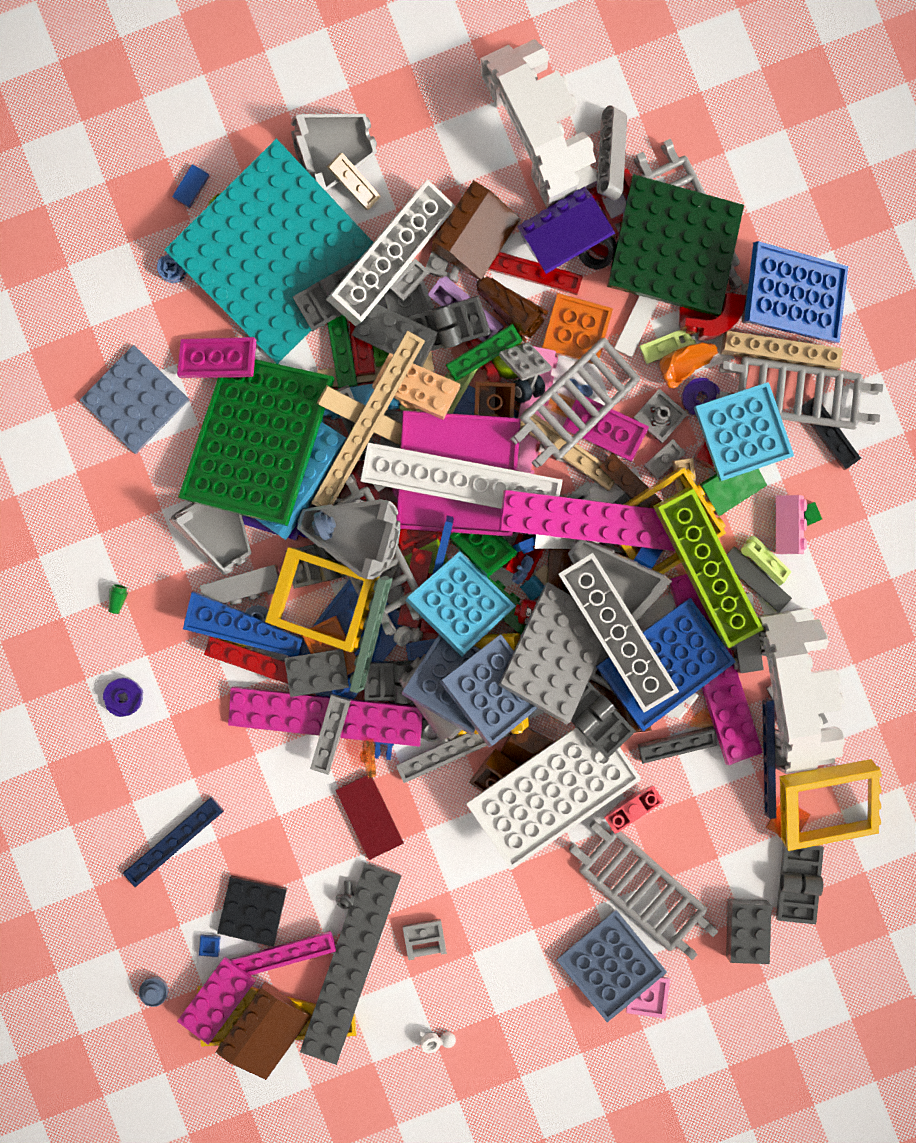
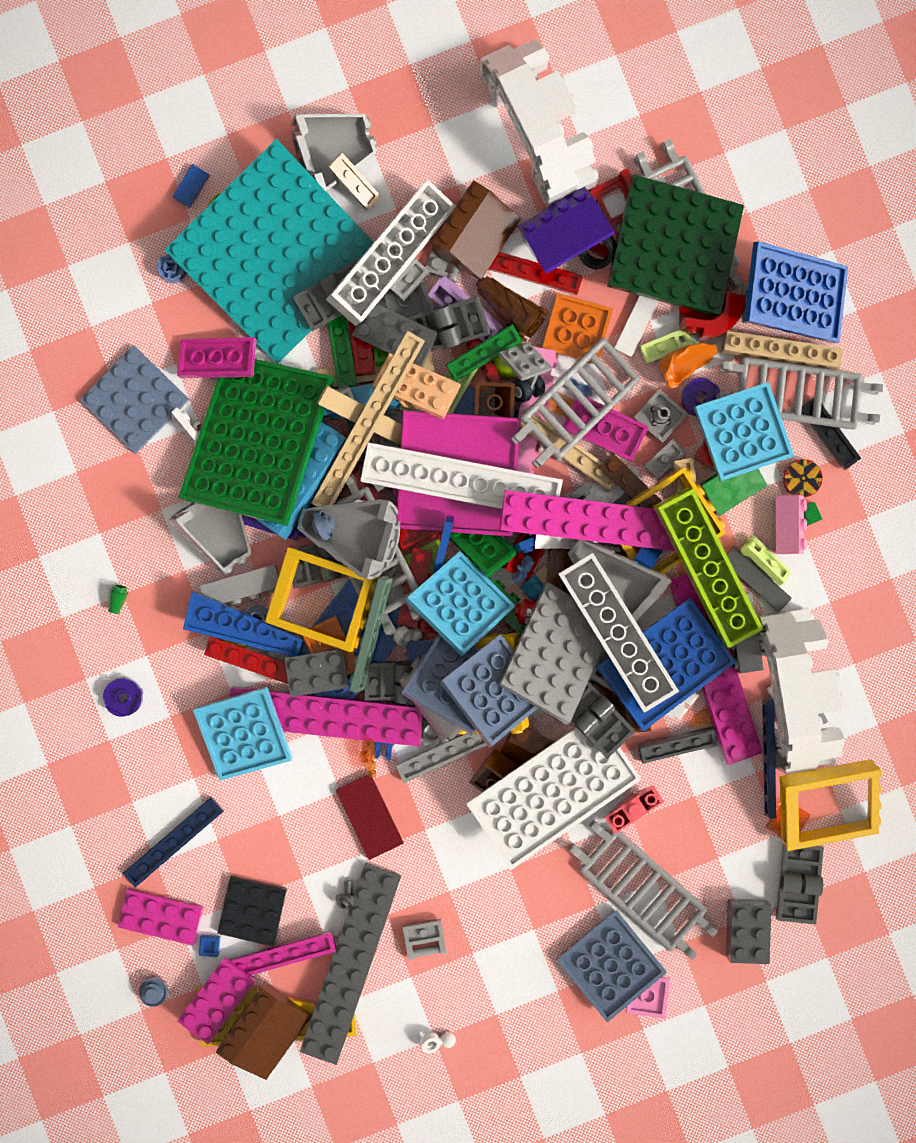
(160, 916): none -> dark pink plate
(182, 421): none -> white plate
(243, 733): none -> medium azure plate
(330, 734): light grey plate -> none
(612, 153): light grey beam -> none
(803, 478): none -> tile

